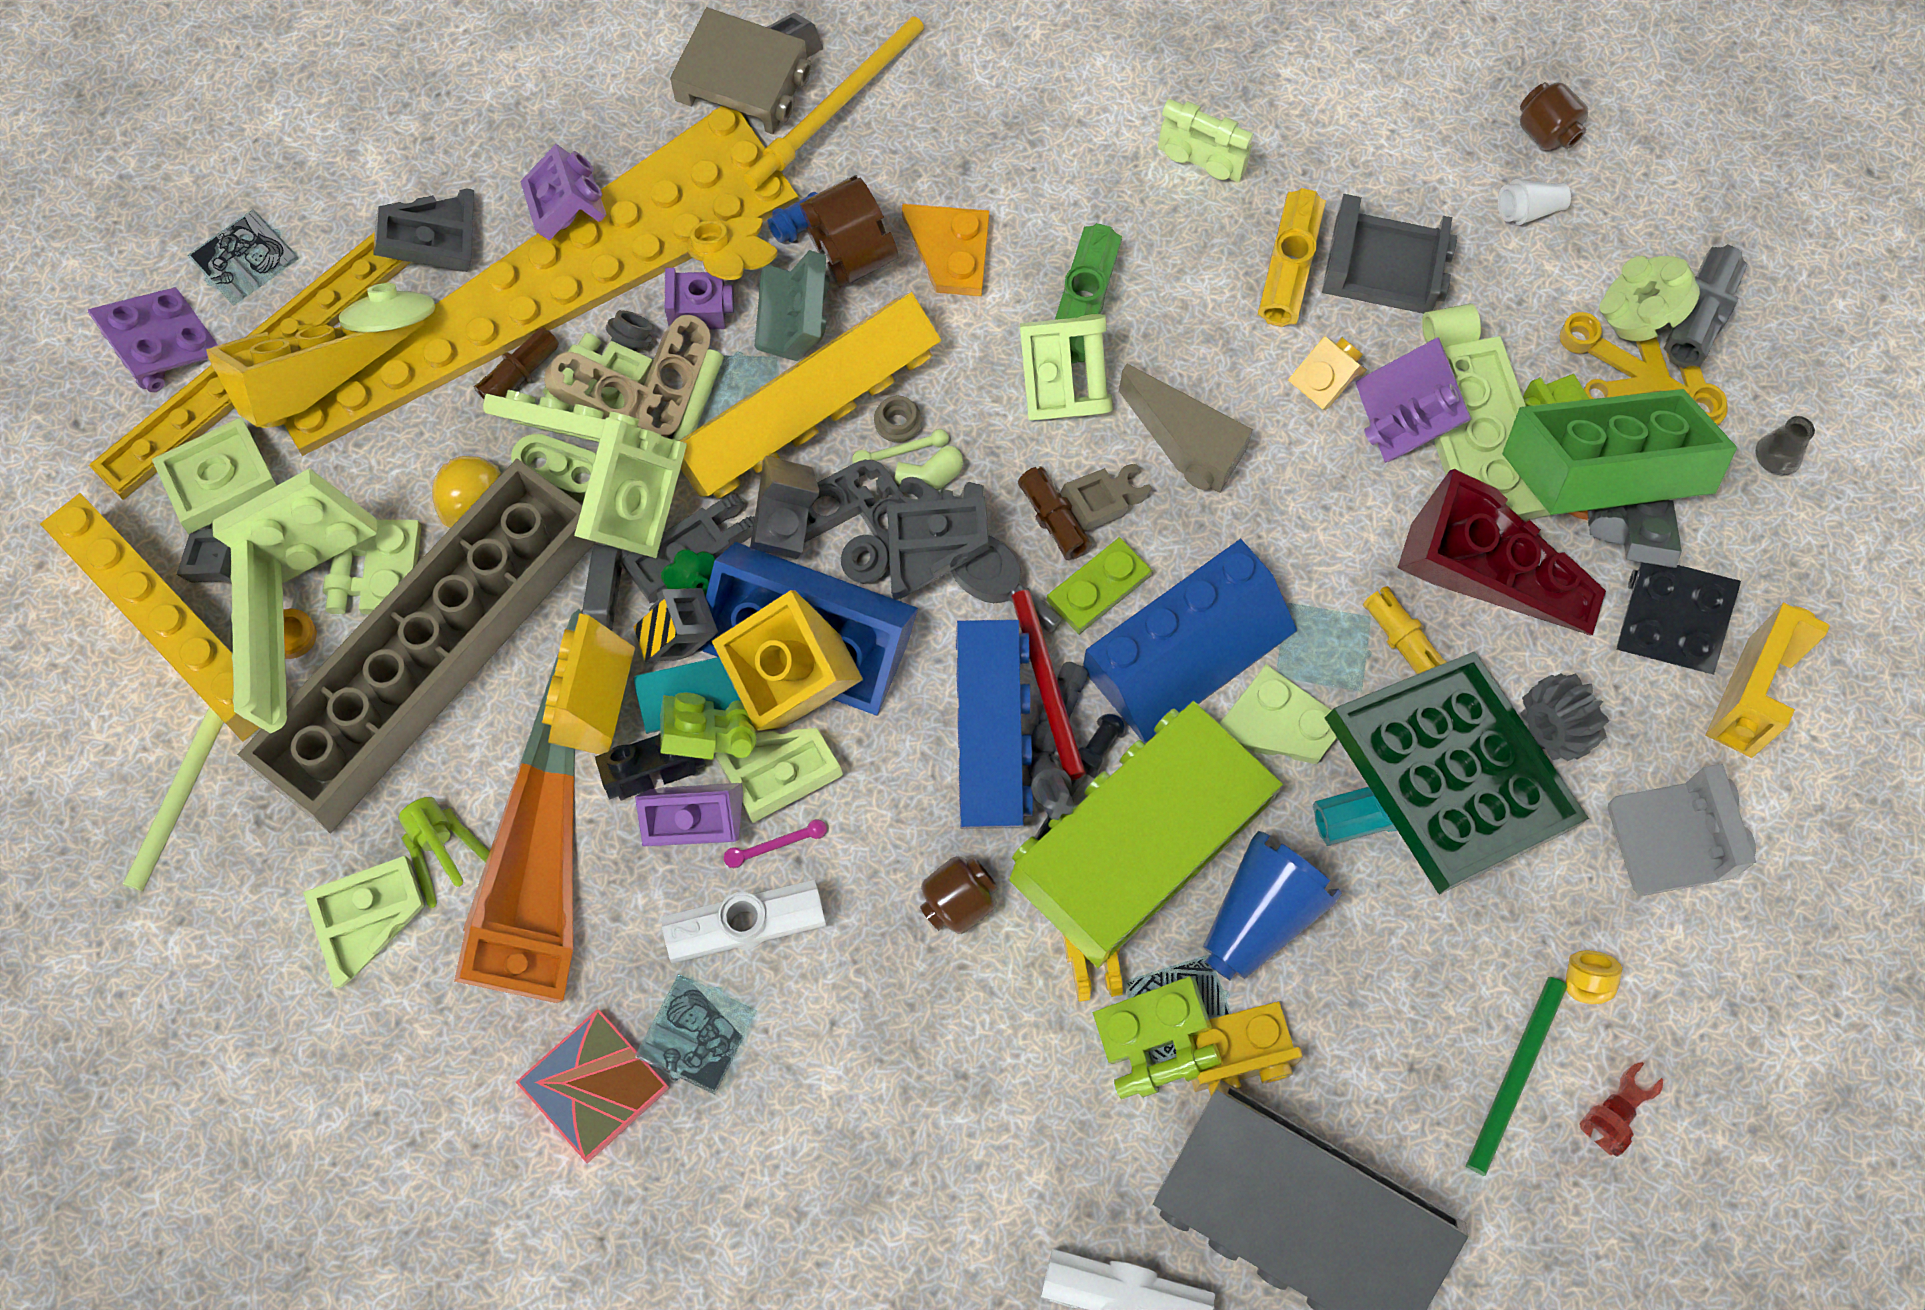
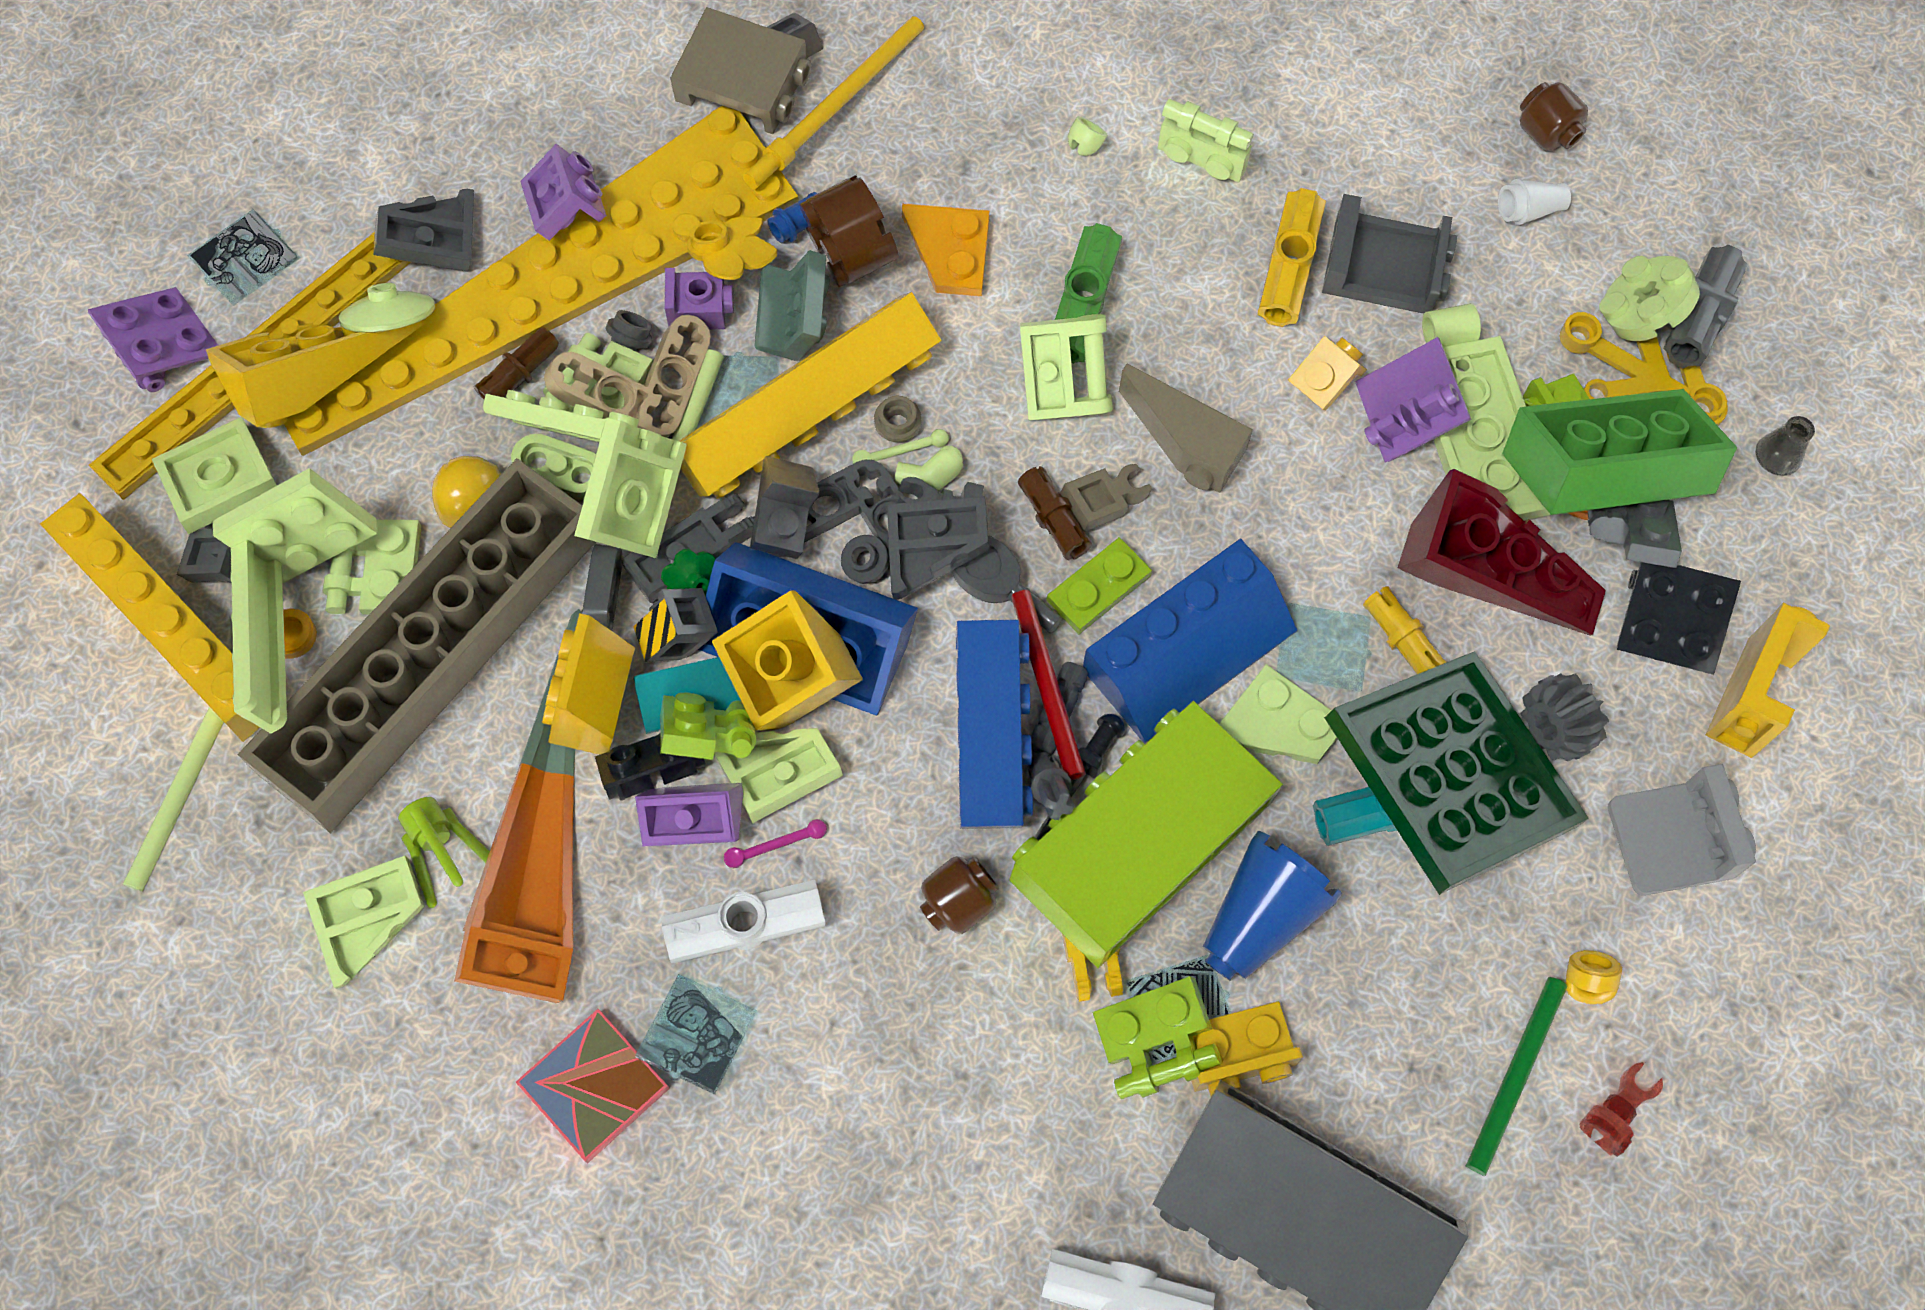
(1086, 135): none -> yellowish green hinge

